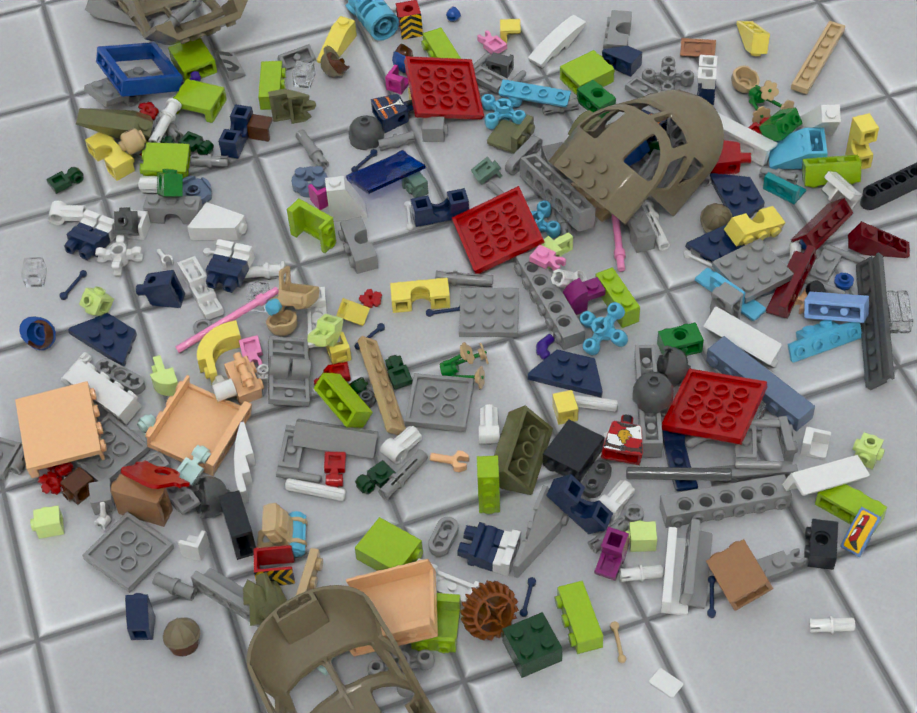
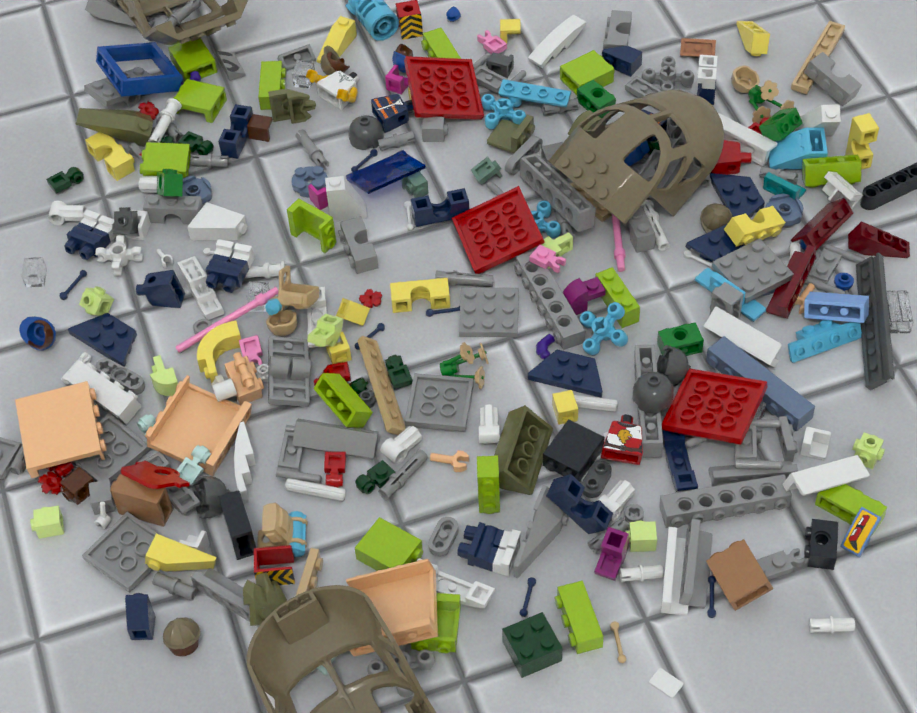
(132, 141): tan head -> none
(174, 556): none -> light yellow slope
(335, 88): none -> torso
(489, 610): dark orange gear -> none
(562, 278): white piece -> none
(679, 473): dark grey axle -> none
(793, 208): none -> sand blue plate
(815, 286): black tile -> none
(839, 88): none -> light grey arch

